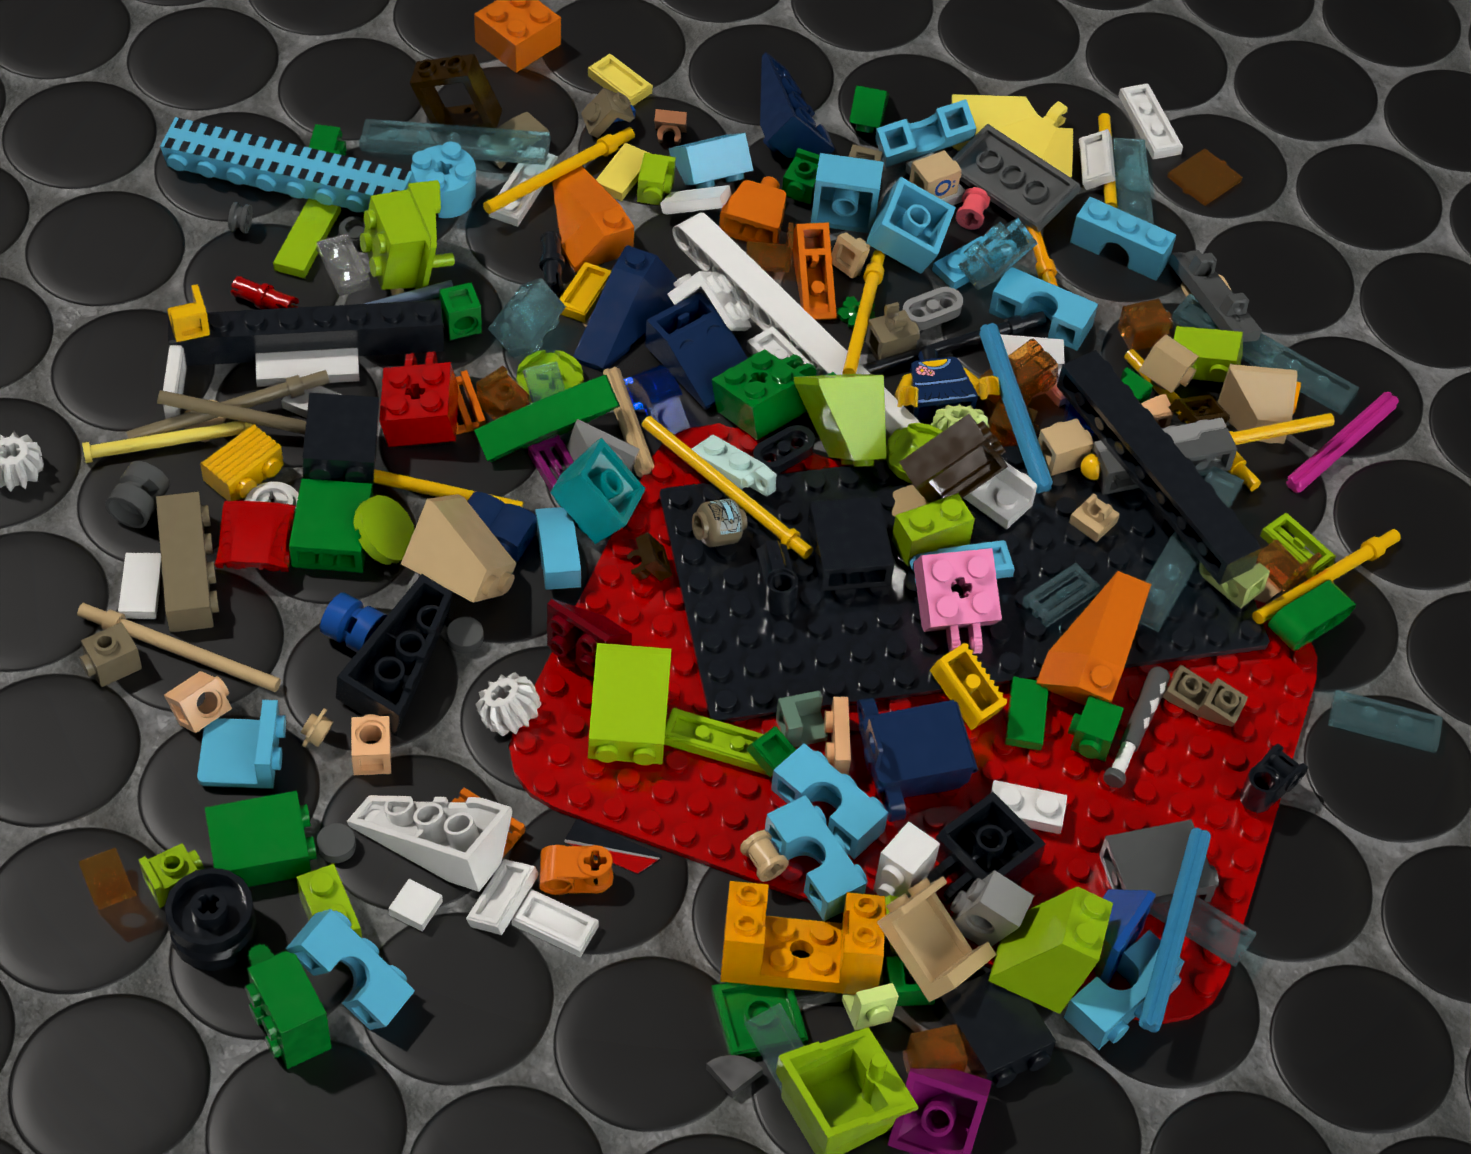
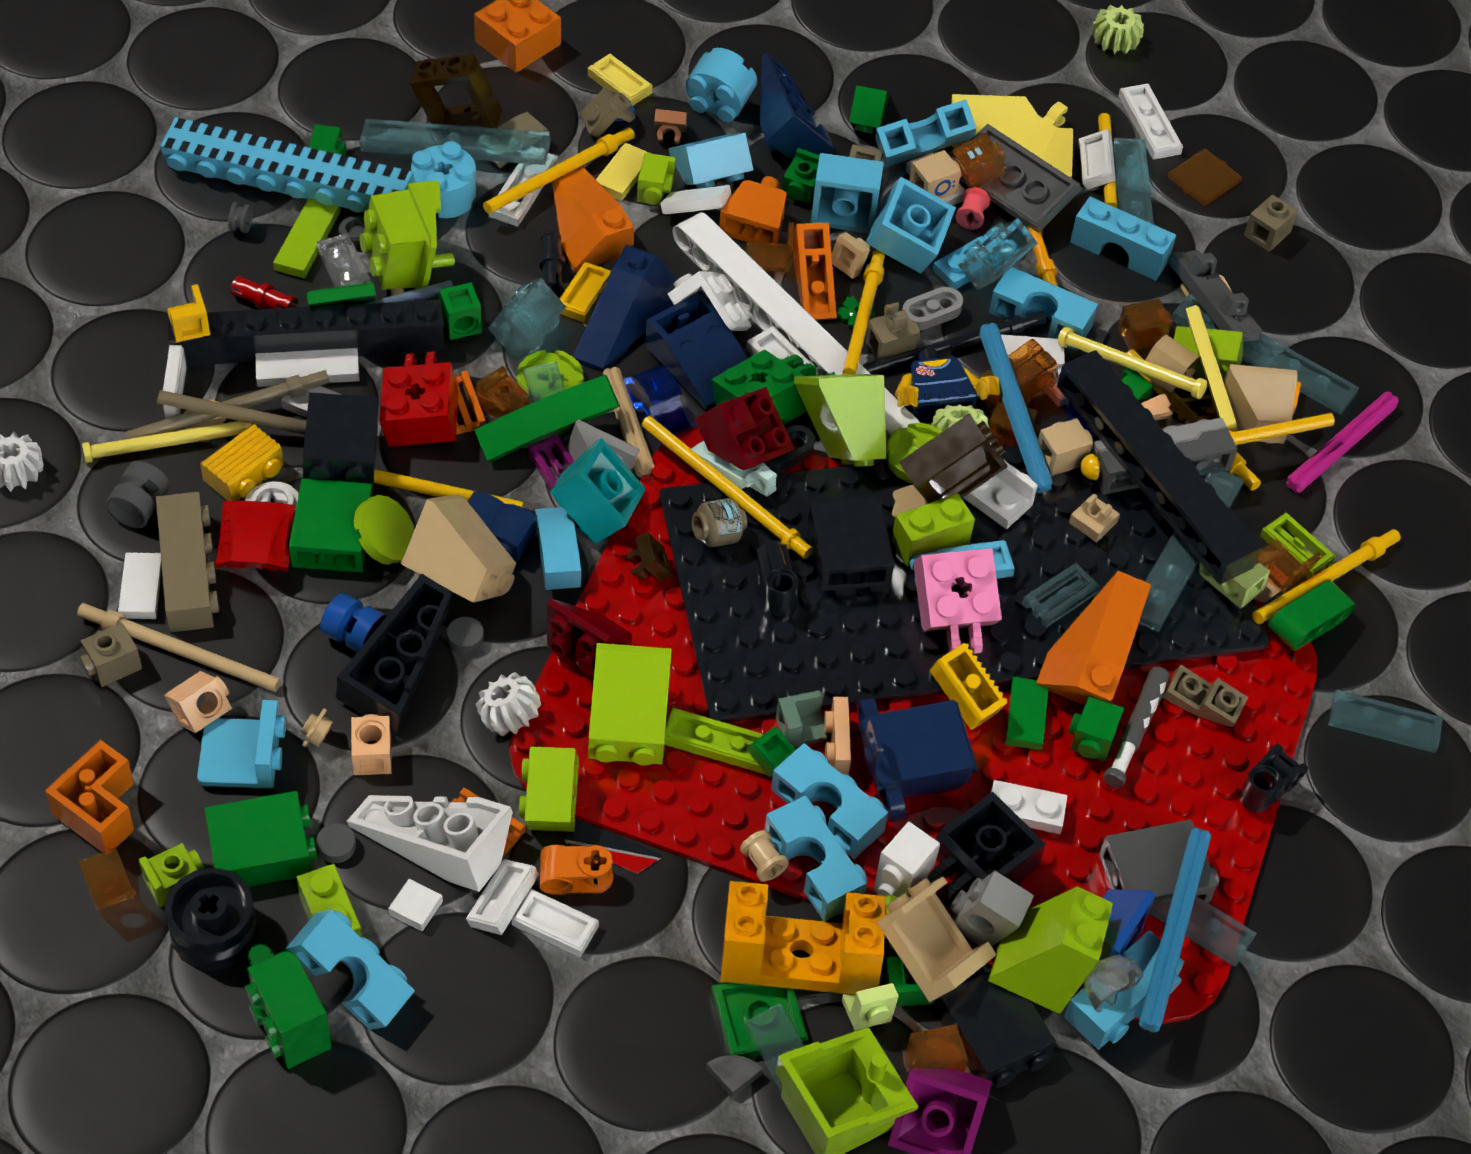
(89, 797): none -> orange brick
(342, 295): none -> green tile
(550, 789): none -> lime brick
(720, 84): none -> medium azure brick
(745, 430): none -> dark red slope
(980, 160): none -> clear orange brick
(1110, 977): none -> clear hair
(1118, 29): none -> yellowish green gear
(1196, 387): none -> light yellow bar
(1210, 367): none -> light yellow tile
(1270, 223): none -> dark tan brick

